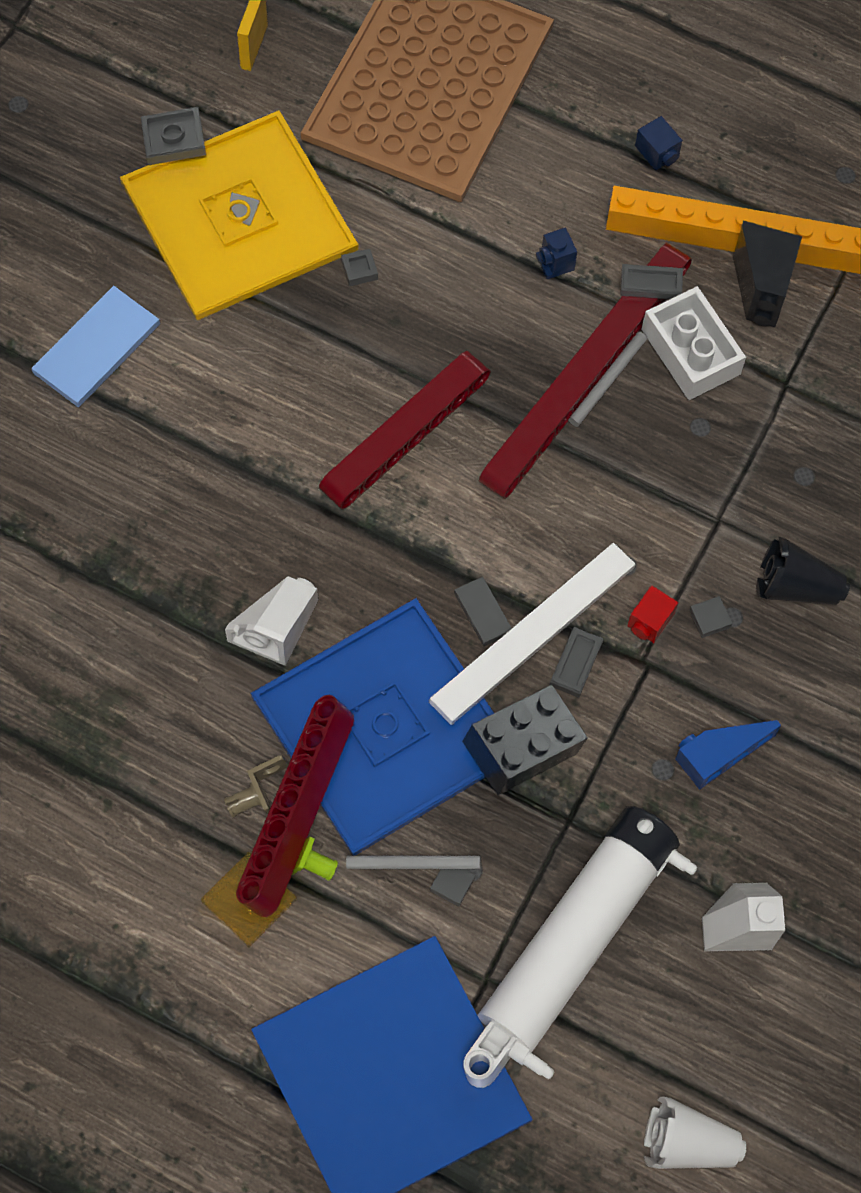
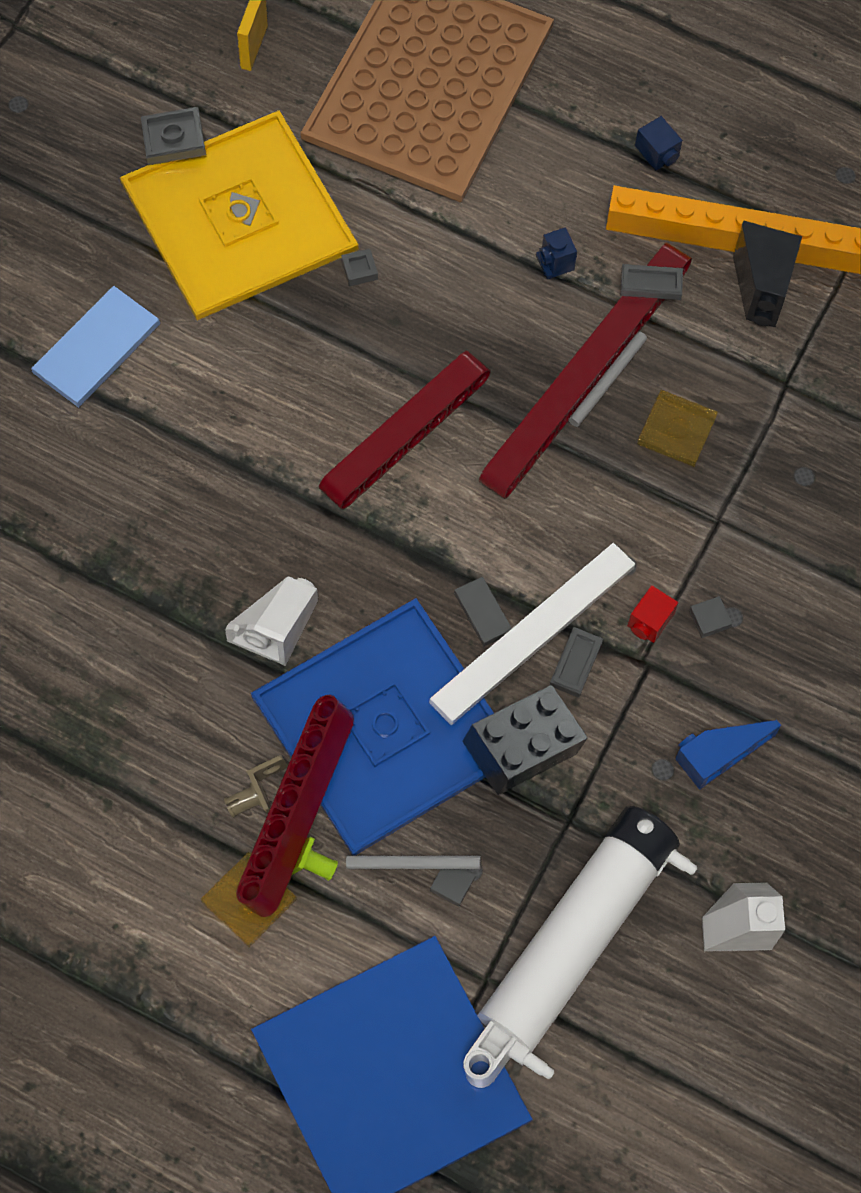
(677, 428): none -> clear yellow tile
(690, 1139): white cone -> none
(693, 343): white brick -> none
(799, 576): black cone -> none

